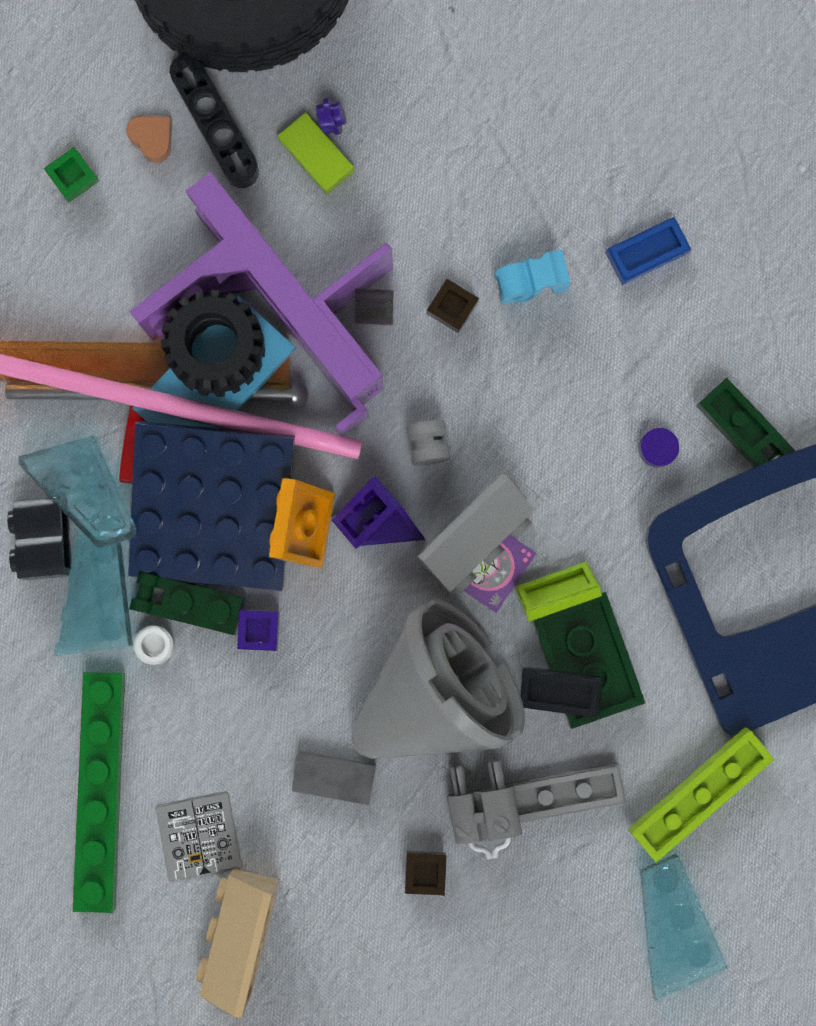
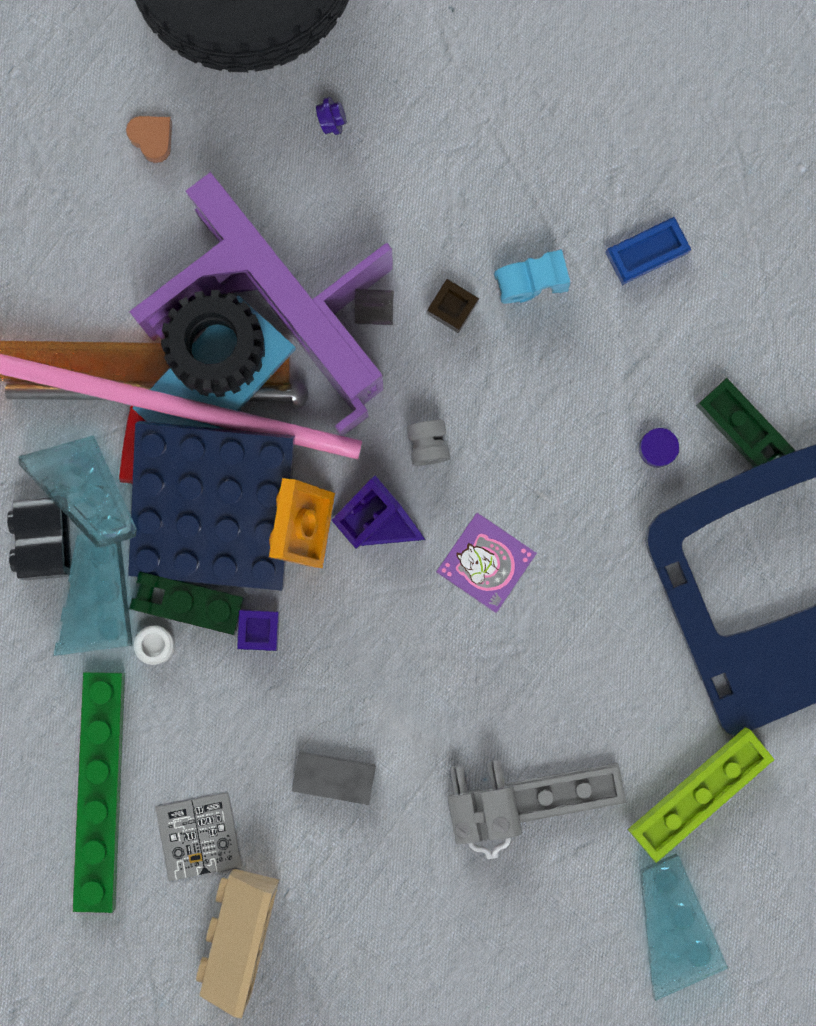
(71, 174): green plate -> none
(214, 121): black beam -> none
(316, 153): lime tile -> none
(425, 873): dark brown plate -> none
(439, 691): light grey cone -> none
(477, 535): light grey slope -> none
(558, 591): lime tile -> none
(561, 692): black tile -> none
(590, 643): dark green plate -> none

